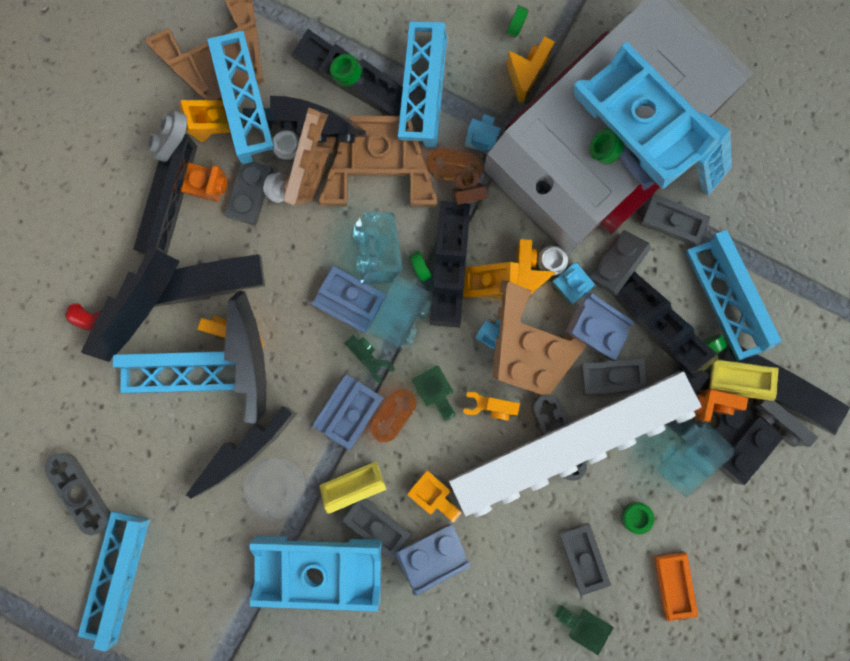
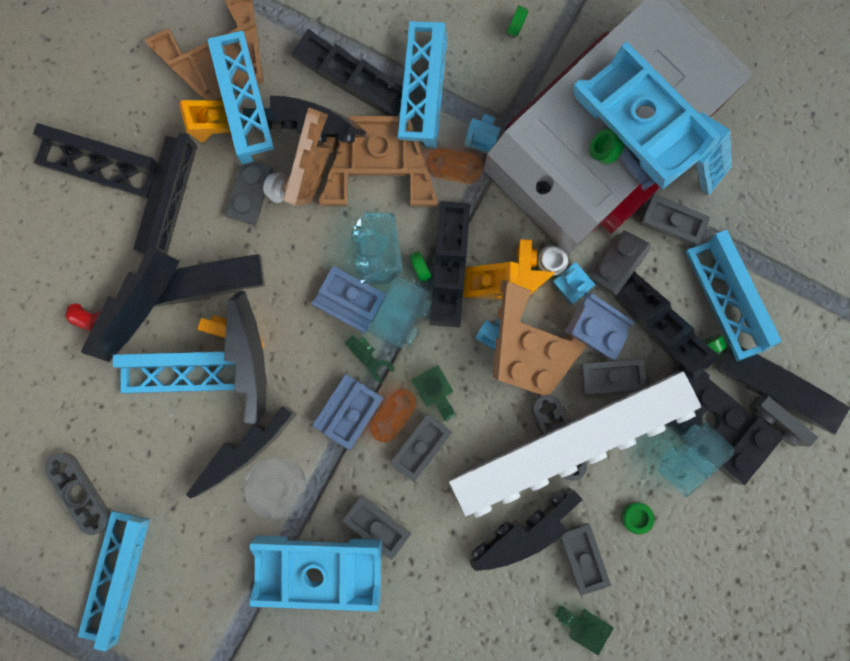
(94, 150): none -> black fence
(168, 136): light grey plate -> none
(204, 182): orange bracket -> none
(285, 144): white plate -> none
(345, 70): green tile -> none
(352, 487): light yellow tile -> none
(421, 447): none -> dark grey plate
(431, 494): light orange plate -> none
(432, 559): sand blue plate -> none
(469, 192): reddish brown tile -> none
(499, 408): light orange plate -> none
(516, 544): none -> black slope
(526, 71): light orange slope -> none
(675, 586): orange tile -> none
(723, 402): orange bracket -> none
(744, 379): light yellow tile -> none

